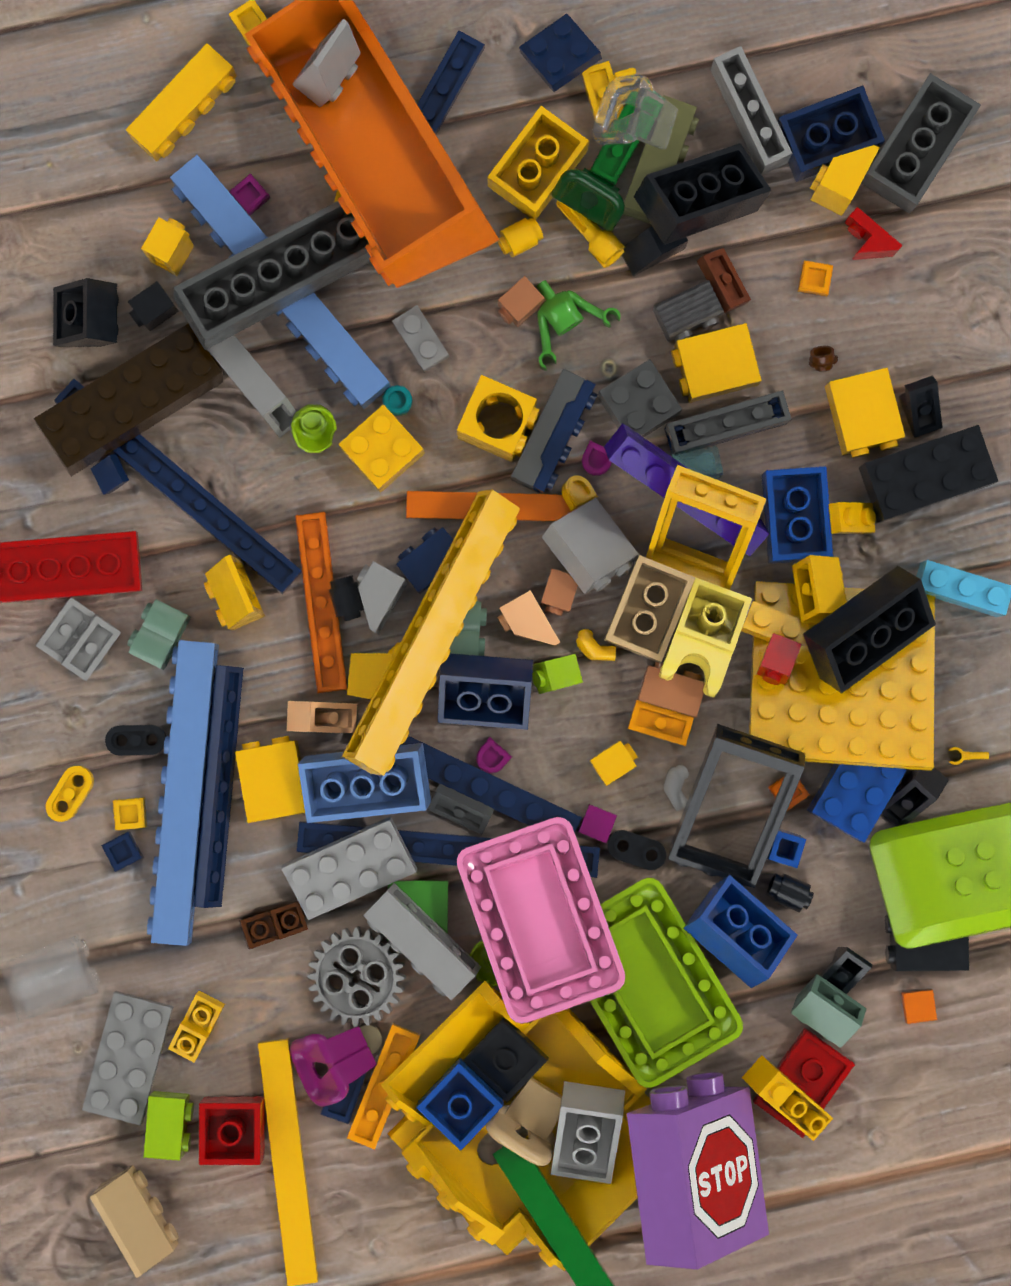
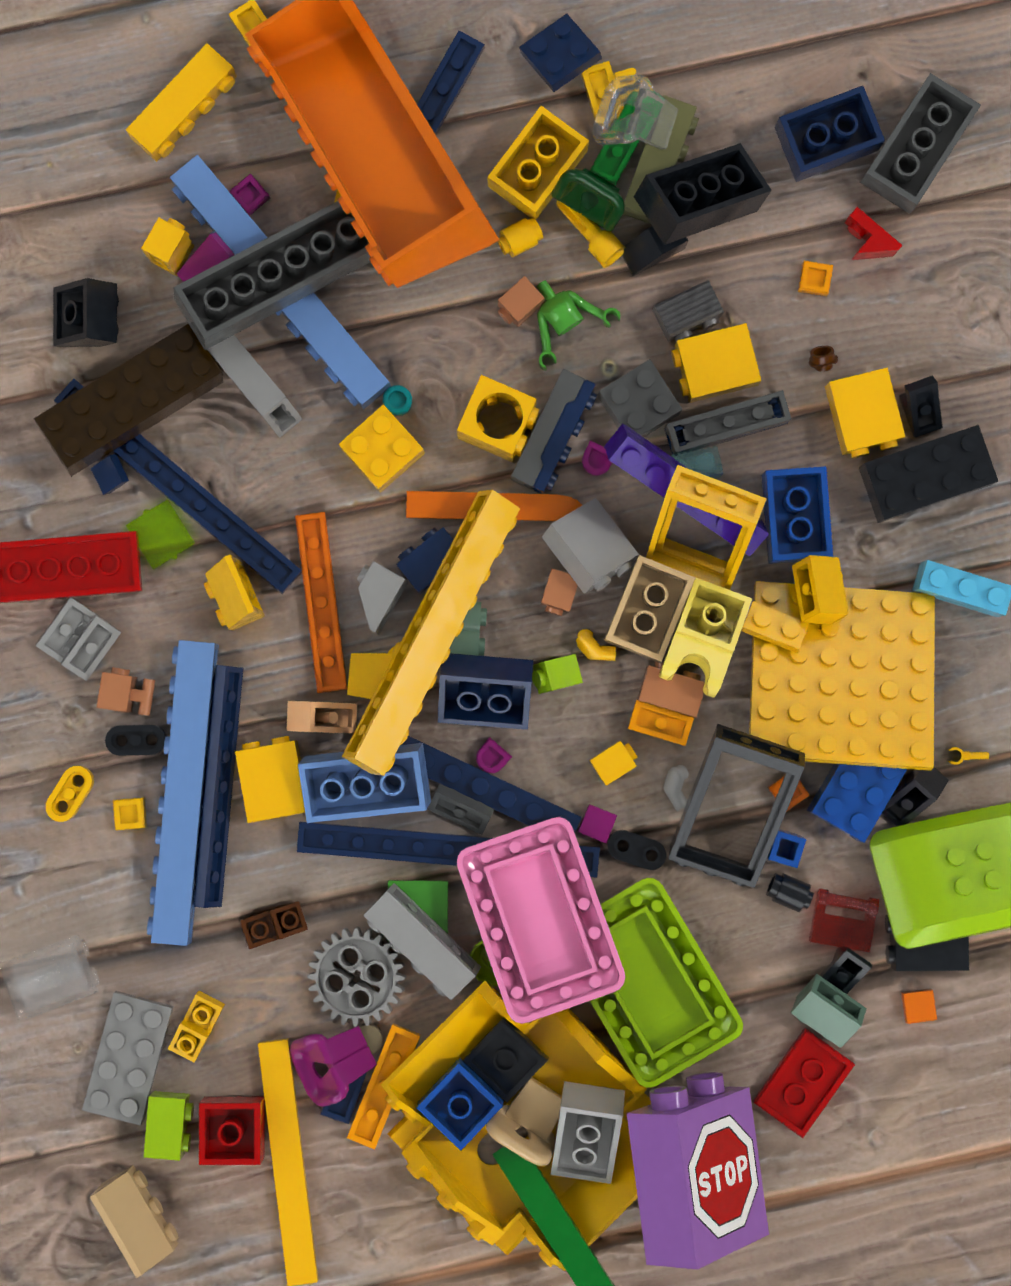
(119, 692): none -> nougat brick
(122, 851): dark blue tile -> none
(152, 307): black brick -> none
(159, 633): sand green brick -> none
(161, 534): none -> clear neon green piece
(209, 254): none -> magenta tile
(313, 428): lime hair -> none
(329, 65): light grey slope -> none
(346, 598): black brick -> none
(349, 868): light grey plate -> none
(420, 338): light grey plate -> none
(527, 620): light nougat slope -> none
(577, 492): yellow tile -> none
(724, 280): copper plate -> none
(740, 931): blue brick -> none
(751, 110): light grey brick -> none
(778, 660): red brick -> none
(787, 1098): yellow slope -> none
(839, 181): yellow slope -> none
(842, 930): none -> clear red plate
(852, 518): yellow plate -> none
(869, 629): black brick -> none

